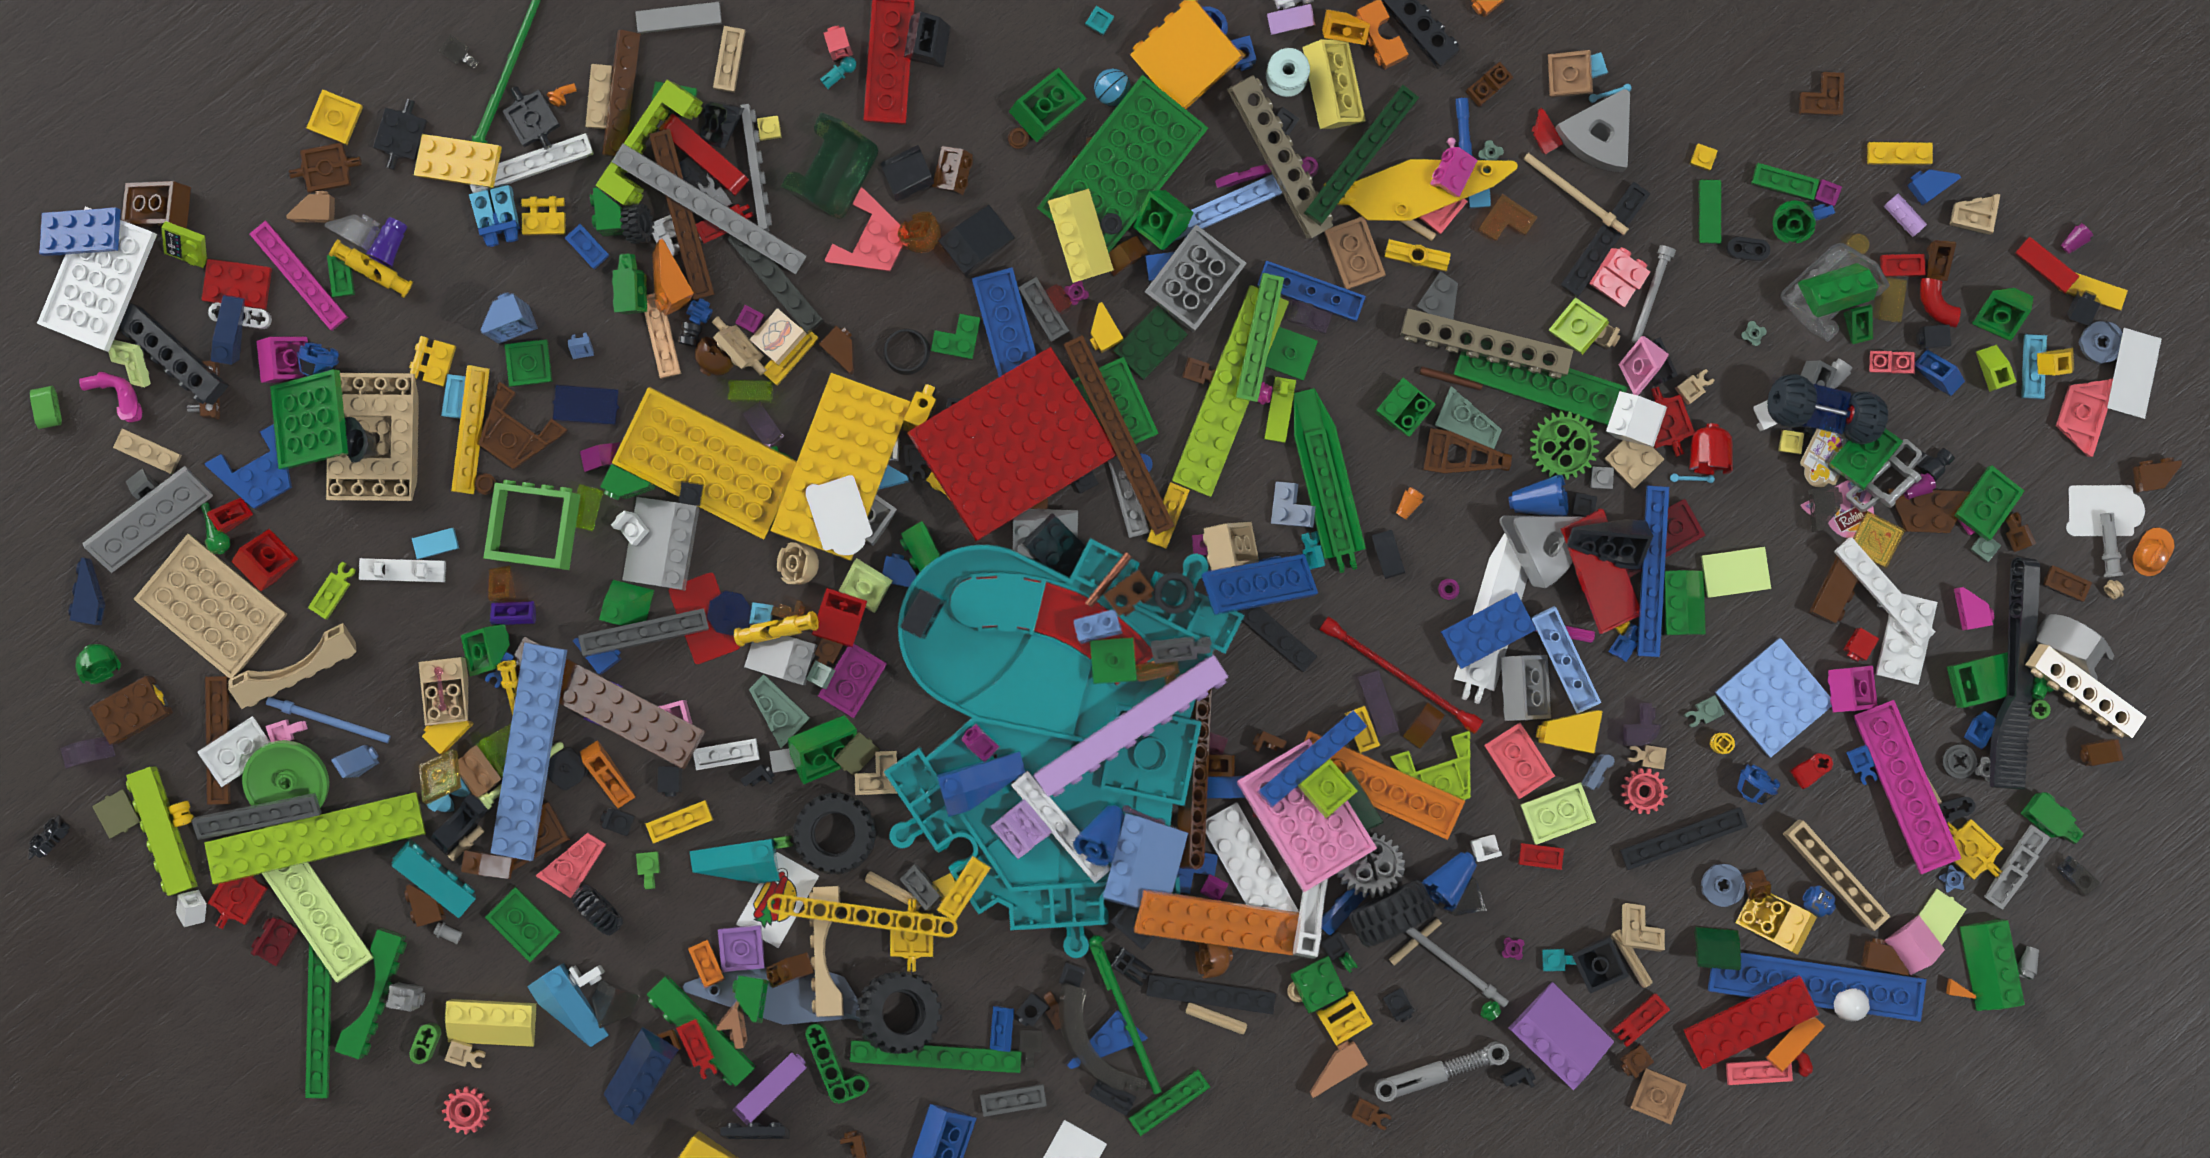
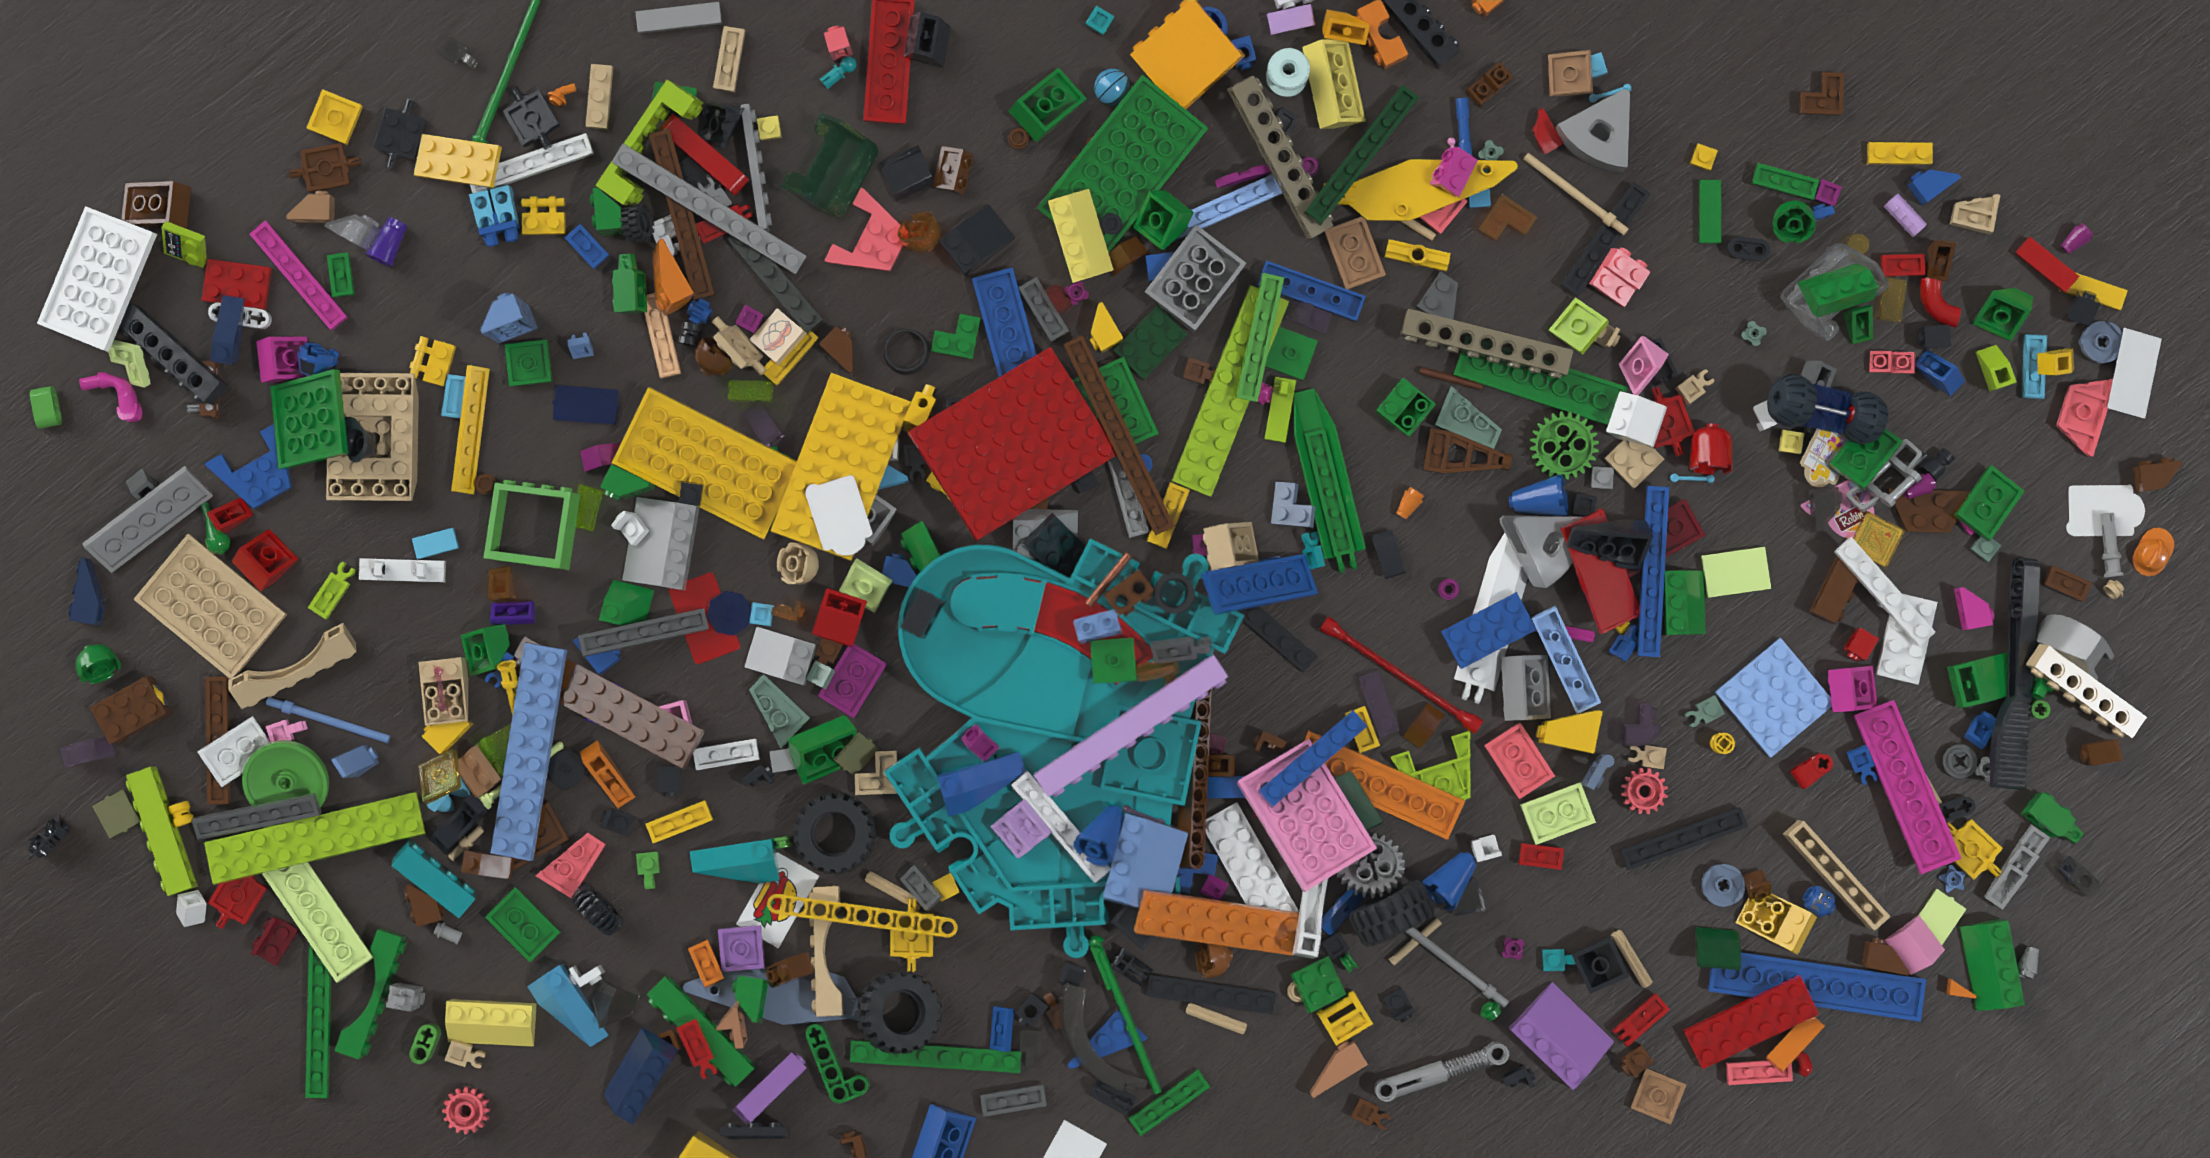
(80, 231): plate -> none
(147, 451): tan plate -> none
(367, 266): yellow piece -> none
(510, 439): reddish brown wing -> none
(621, 91): reddish brown plate -> none
(788, 626): yellow piece -> none
(963, 888): yellow tile -> none
(1327, 788): lime plate -> none
(1636, 934): tan plate -> none
(1665, 255): light grey piece -> none
(1757, 785): blue cone -> none
(1841, 374): light grey cone -> none
(1851, 1004): white hair -> none
(2019, 536): reddish brown plate -> none

